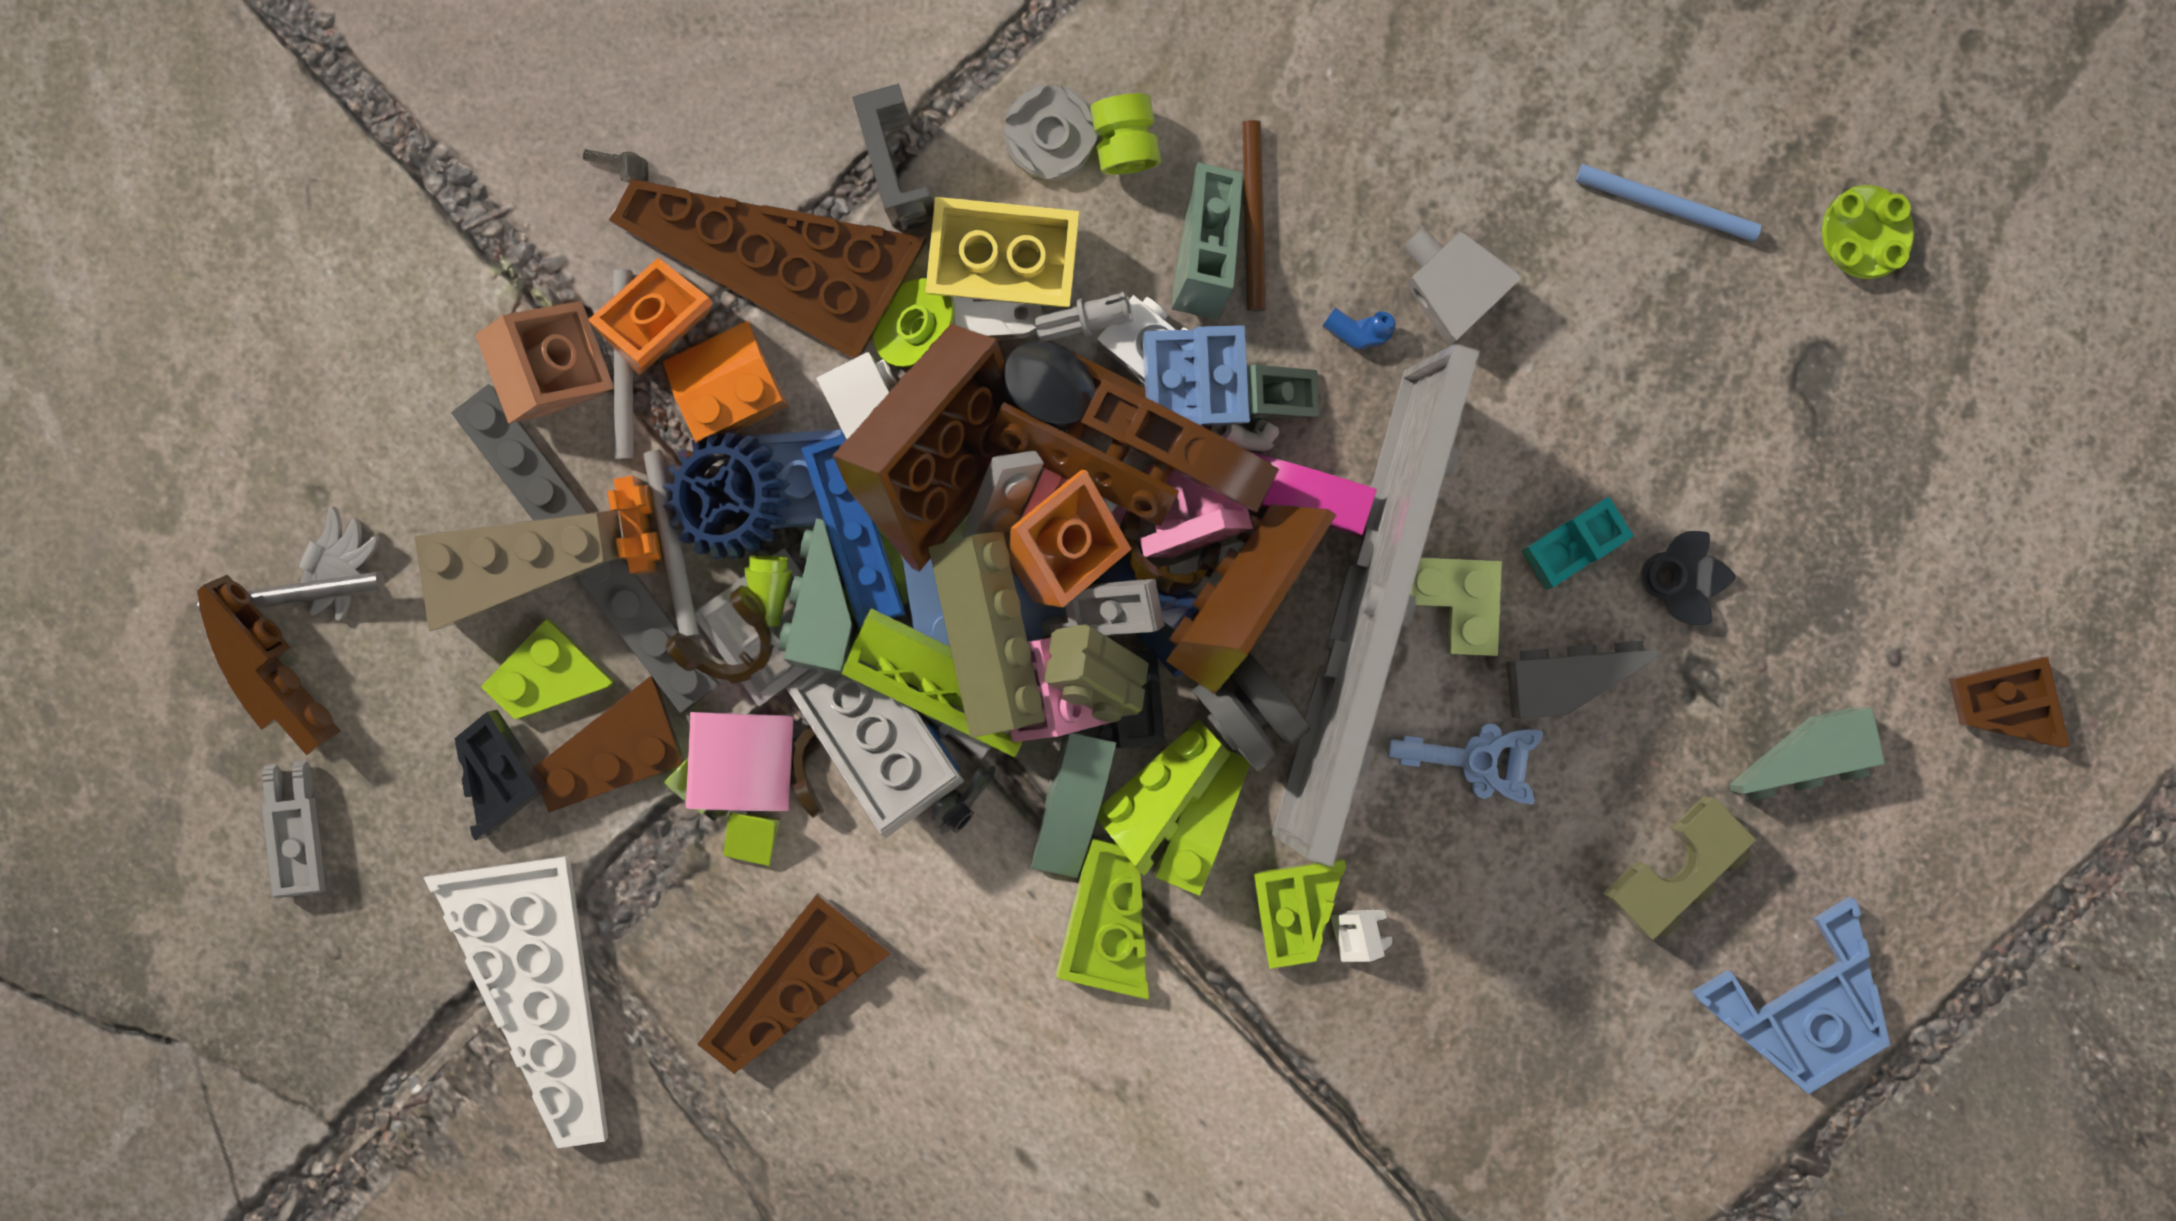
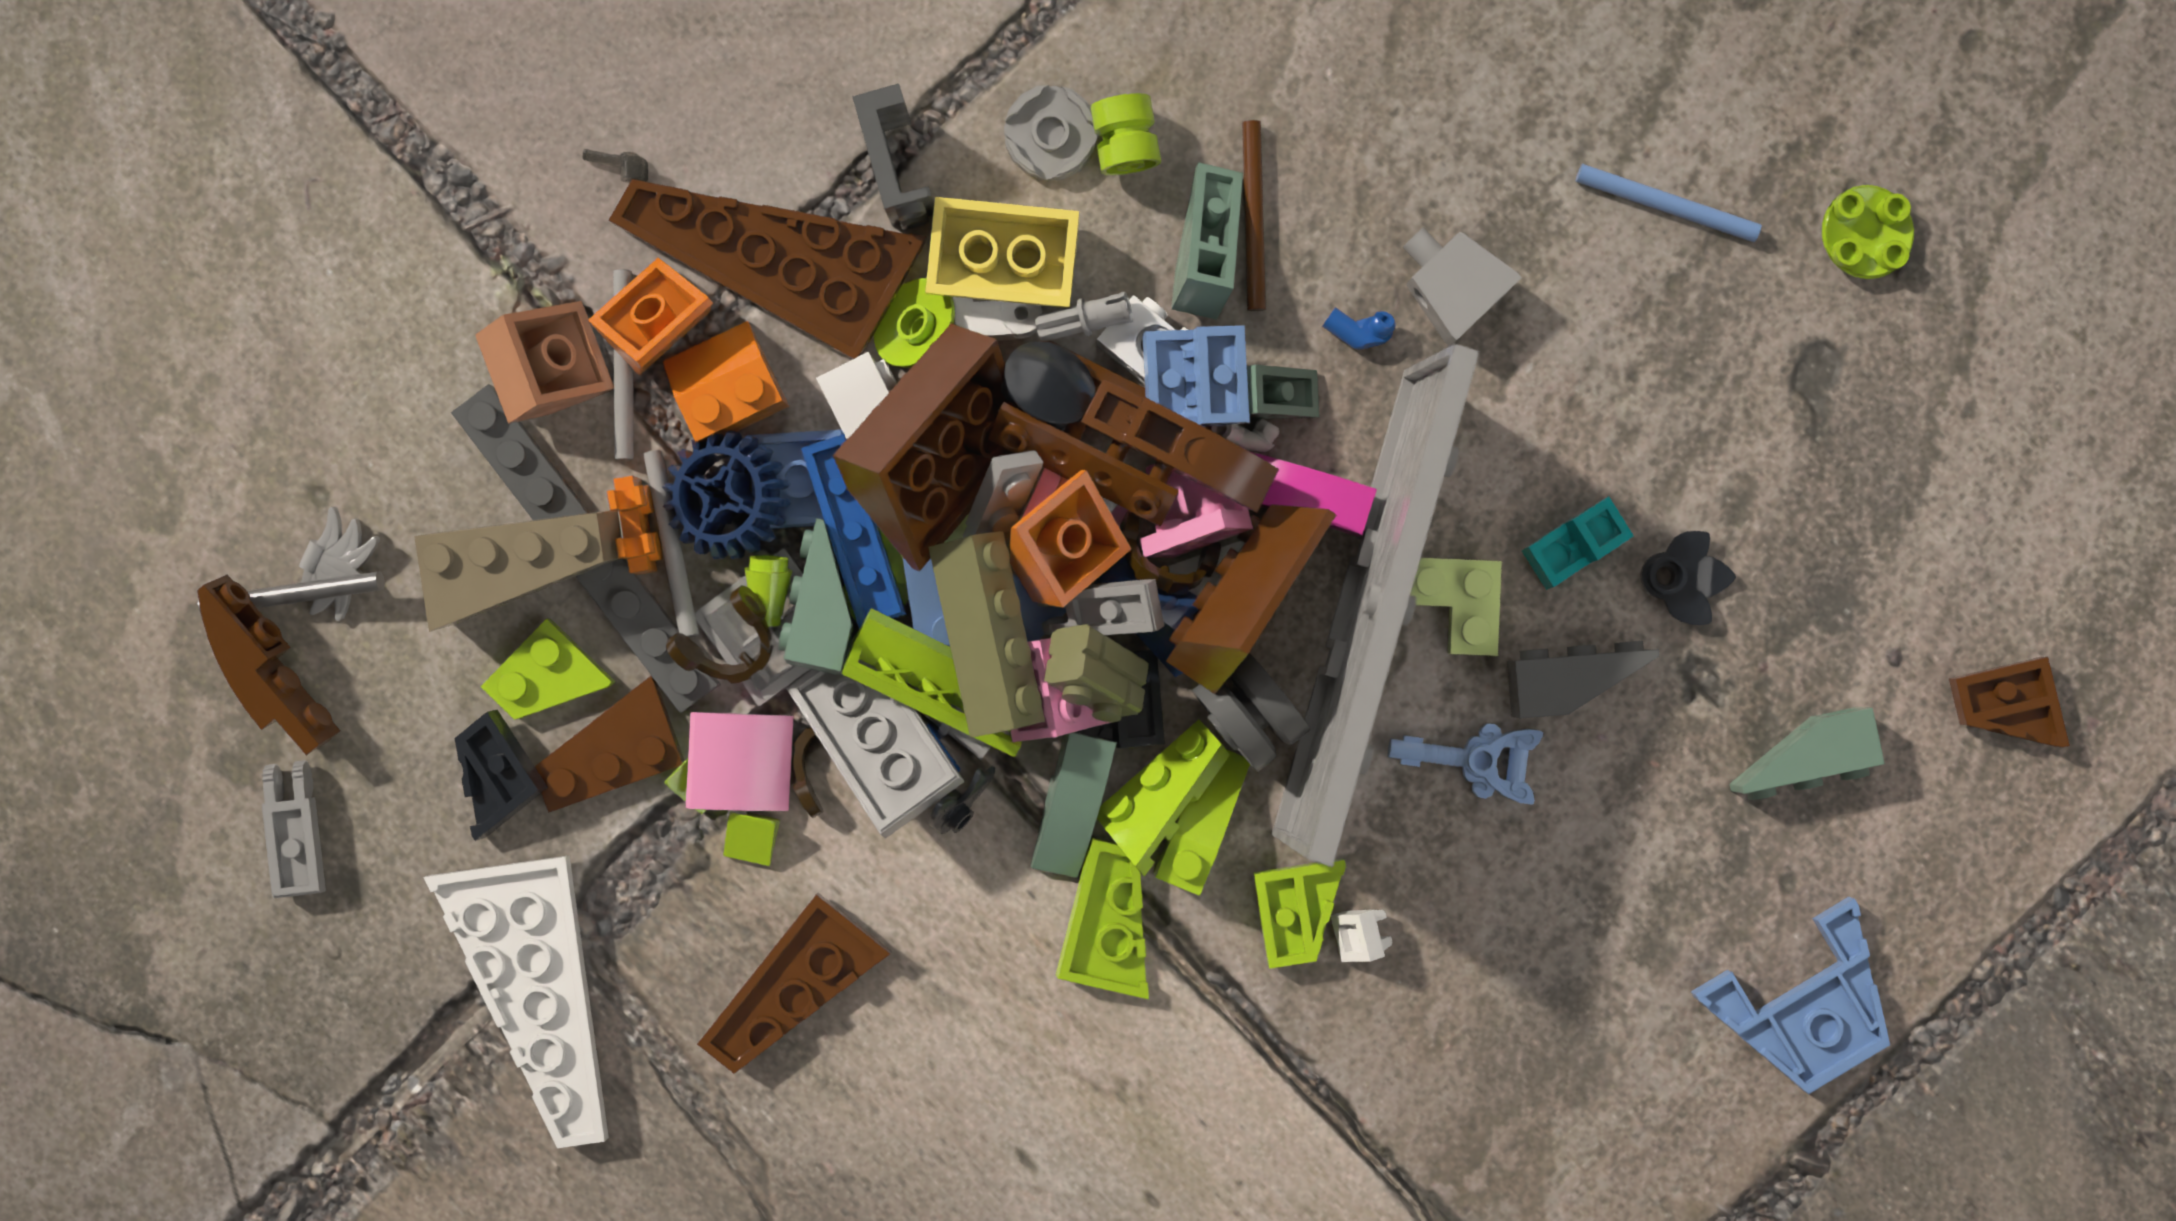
(1712, 845): olive arch -> none

